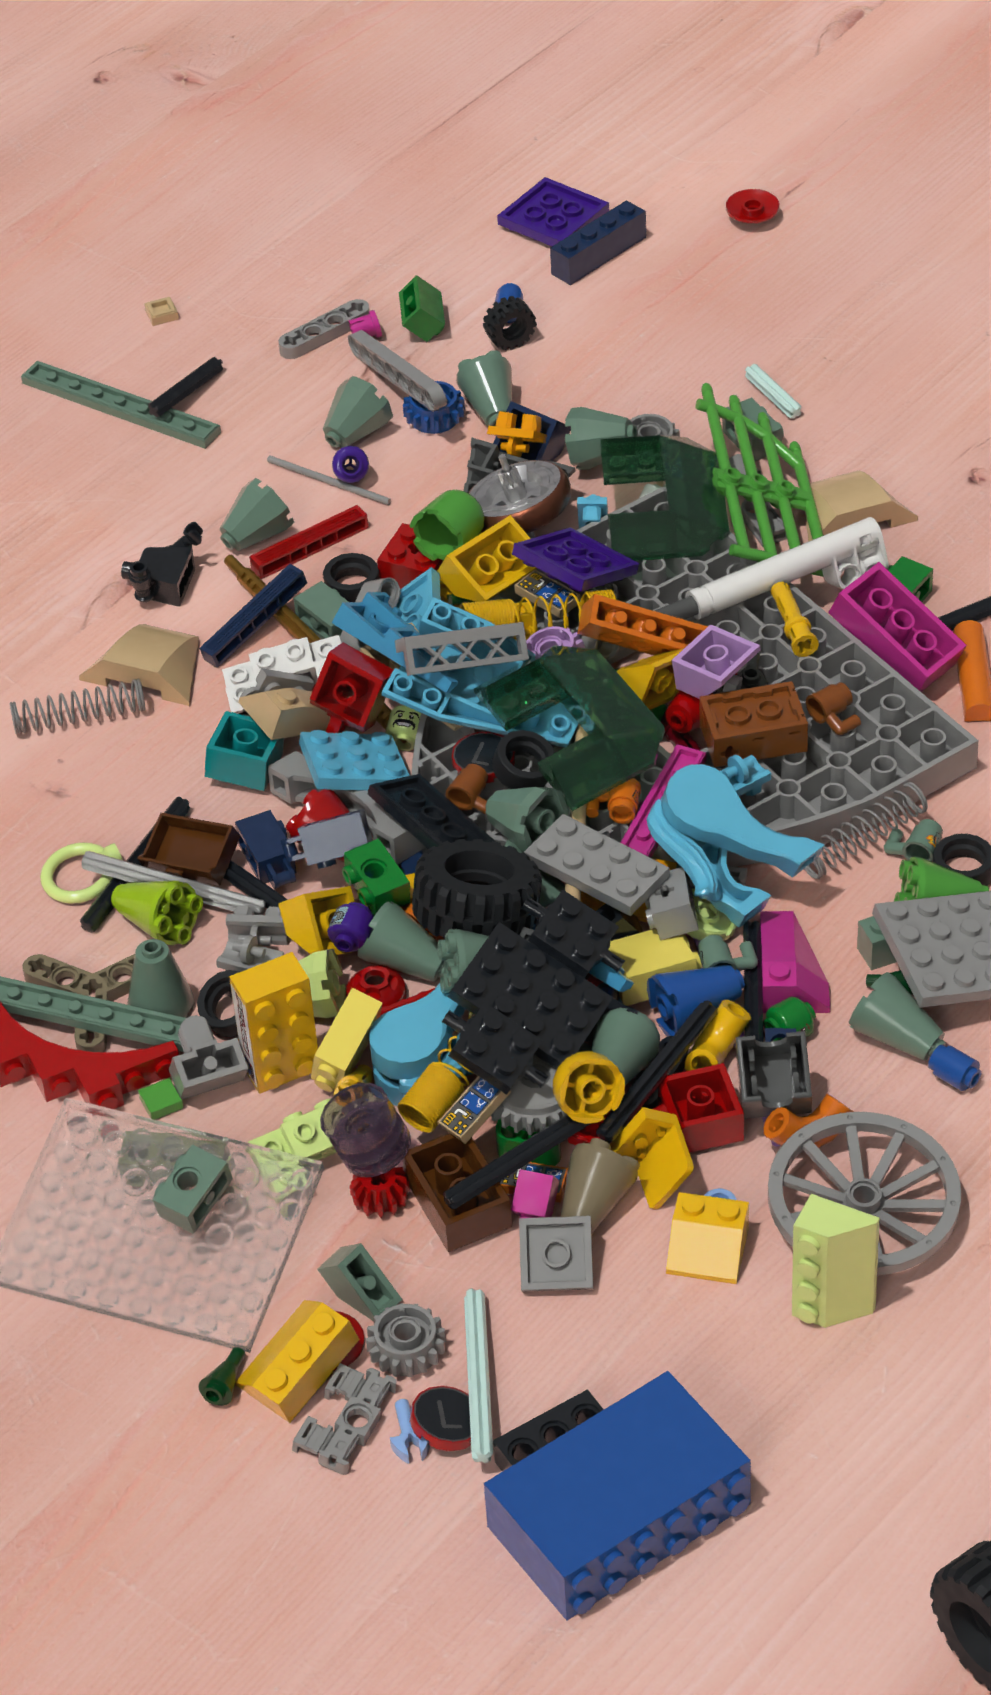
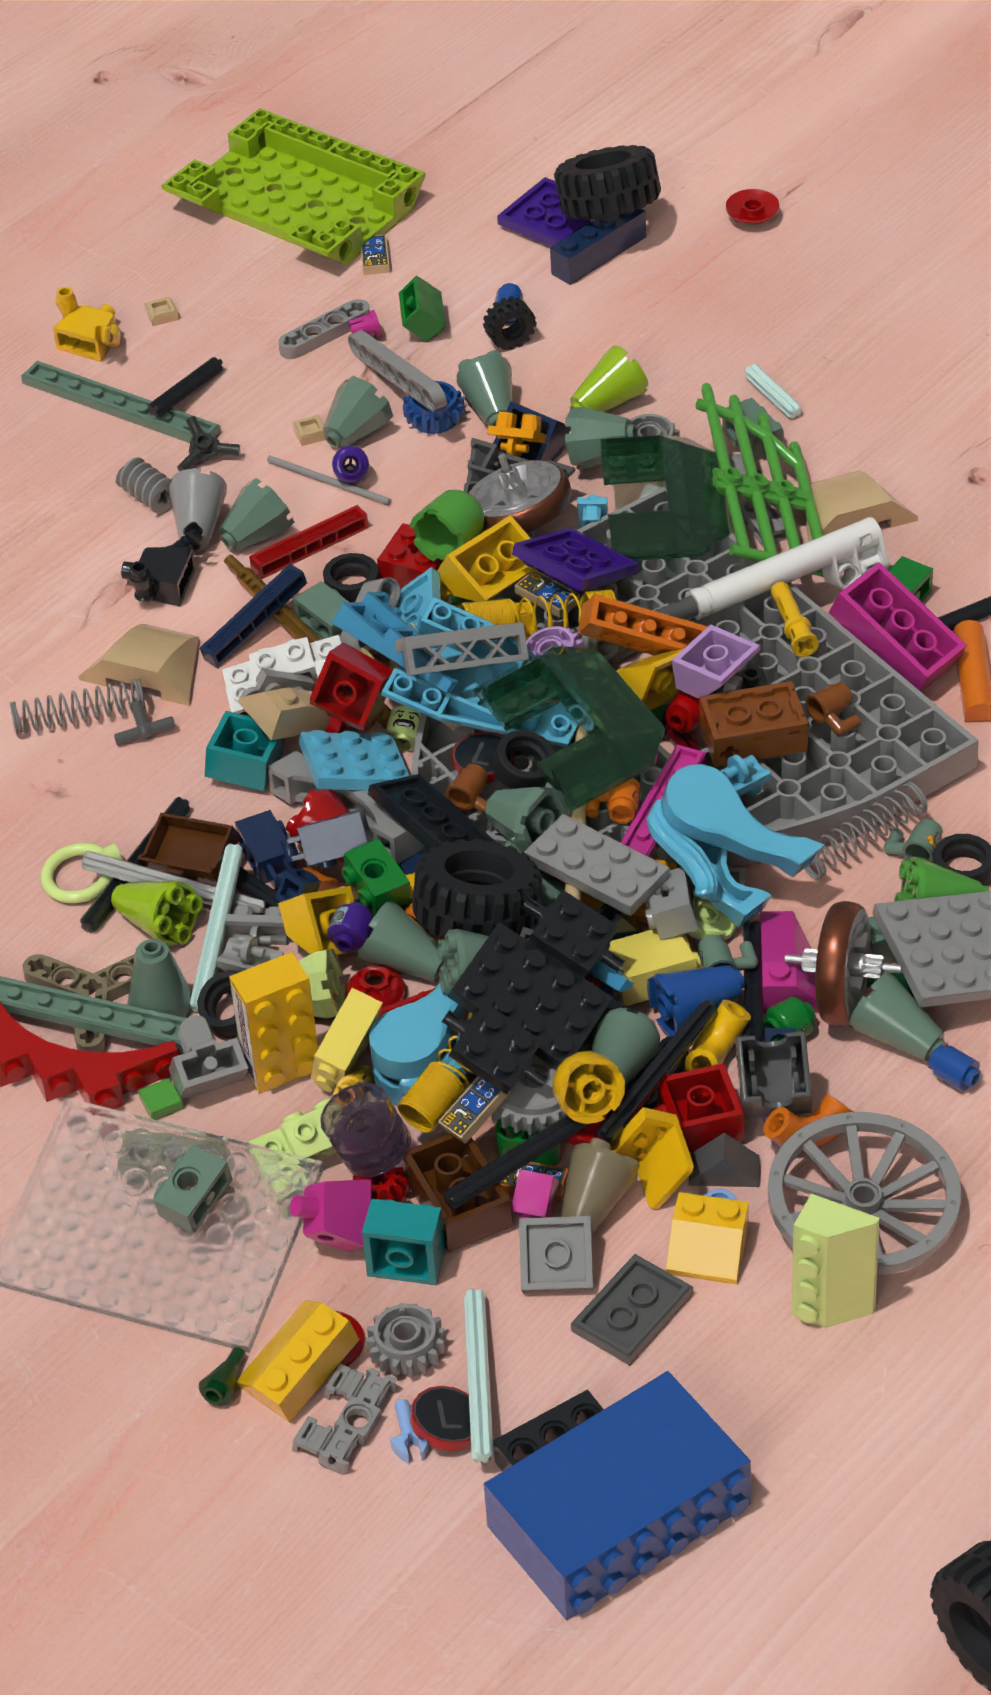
(83, 328): none -> yellow torso
(144, 729): none -> dark grey piece
(145, 484): none -> light grey piece
(197, 499): none -> light grey cone
(204, 446): none -> pearl dark grey piece
(217, 920): none -> light aqua axle
(302, 186): none -> lime slope
(303, 881): none -> dark blue leg
(309, 430): none -> tan tile
(334, 1212): none -> dark pink torso
(359, 1281): sand green slope -> none
(375, 256): none -> tile
(403, 1241): none -> teal brick
(607, 182): none -> black tyre
(610, 382): none -> lime cone
(631, 1309): none -> dark grey tile
(724, 1164): none -> dark grey slope
(842, 962): none -> wheel

